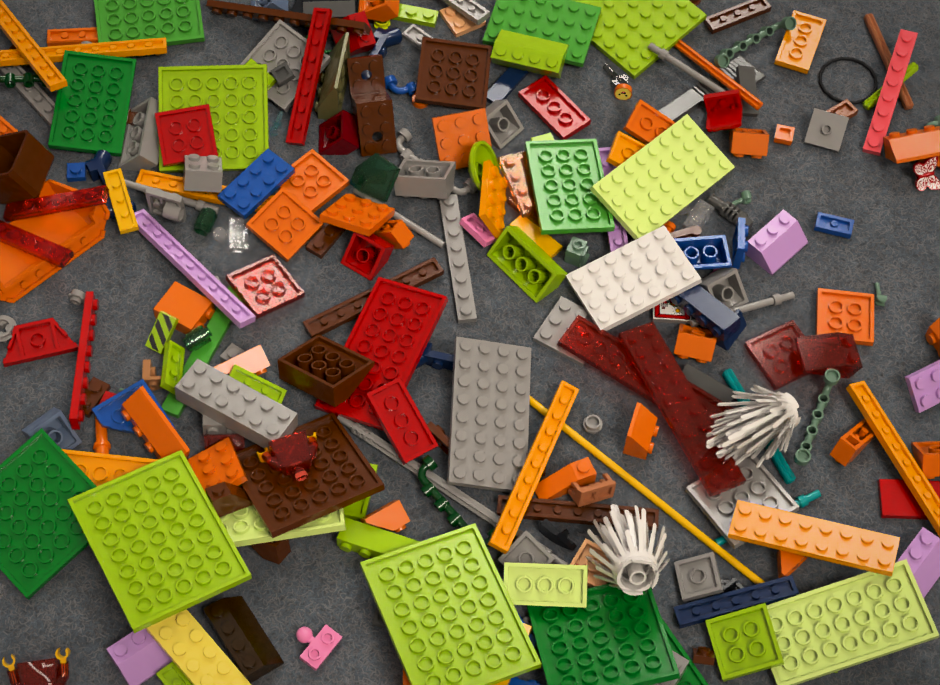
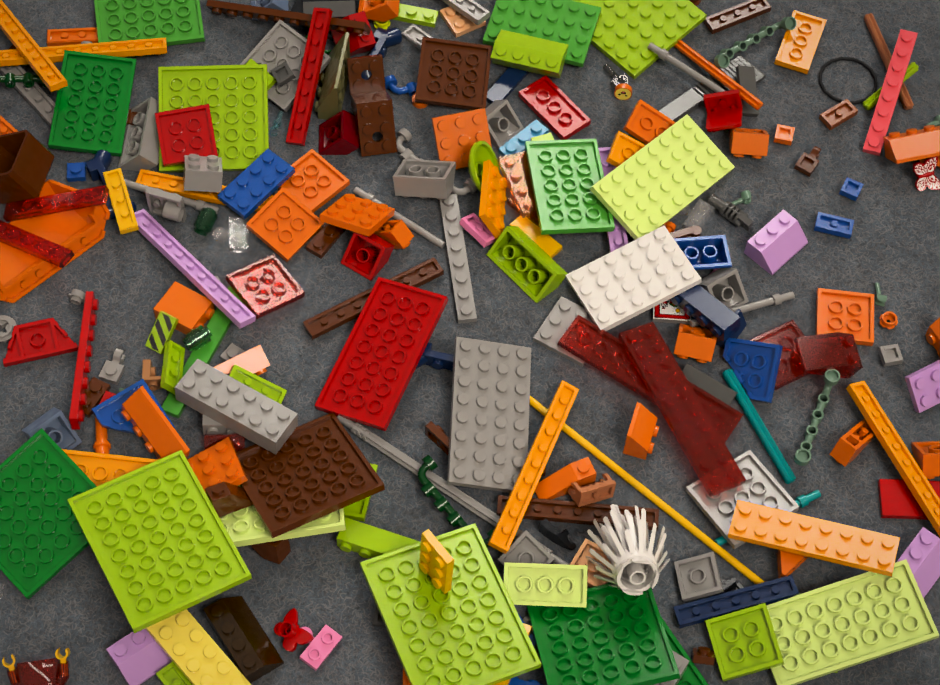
(113, 370): none -> light grey plate
(291, 454): clear red torso -> none
(291, 632): none -> red animal
(324, 369): reddish brown slope -> none
(375, 177): clear green slope -> none
(388, 517): orange slope -> none
(401, 420): red plate -> none
(436, 562): none -> yellow plate
(517, 143): none -> plate
(577, 252): sand green window -> none
(592, 424): light grey plate -> none
(739, 243): blue plate -> none
(754, 366): none -> blue plate
(754, 425): white plant -> none
(808, 162): none -> reddish brown plate
(826, 130): light grey plate -> none
(851, 189): none -> blue plate
(888, 316): none -> orange plate
(890, 355): none -> light grey plate

